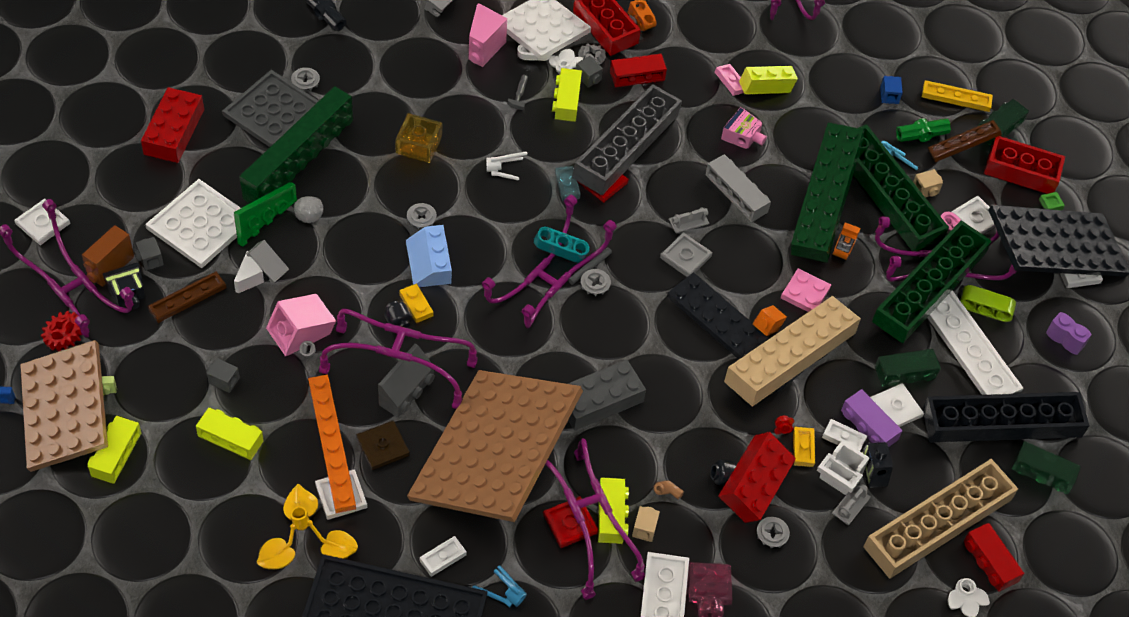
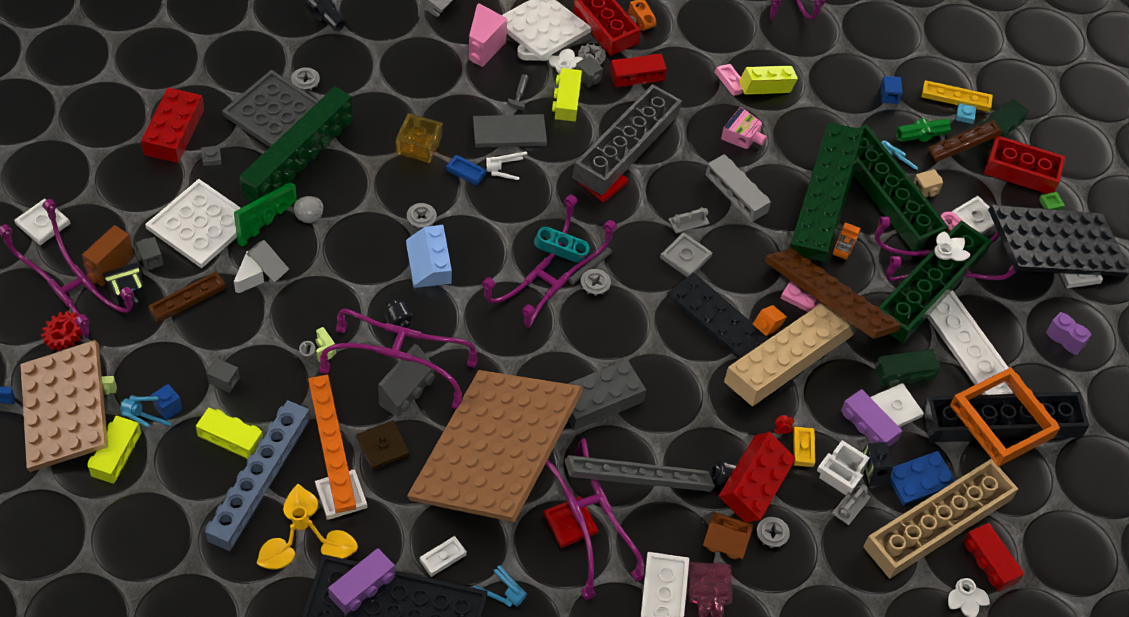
(132, 408): none -> dark azure plant
(168, 402): none -> blue brick
(211, 155): none -> dark grey plate
(227, 535): none -> sand blue brick
(299, 321): bright pink slope -> none
(323, 341): none -> yellowish green bracket
(362, 581): none -> medium lavender brick
(416, 303): yellow plate -> none
(466, 170): none -> blue tile
(509, 130): none -> dark grey tile
(566, 183): clear light blue plate -> none
(616, 495): neon yellow brick -> none
(638, 473): none -> dark grey plate
(645, 523): tan brick -> none
(668, 487): medium nougat arm -> none
(728, 535): none -> dark orange slope
(833, 293): none -> reddish brown plate
(837, 432): white plate -> none
(920, 478): none -> blue plate
(950, 248): none -> white plate
(965, 113): none -> medium azure plate
(984, 434): none -> orange window
(988, 303): lime beam -> none
(1046, 467): clear green brick -> none

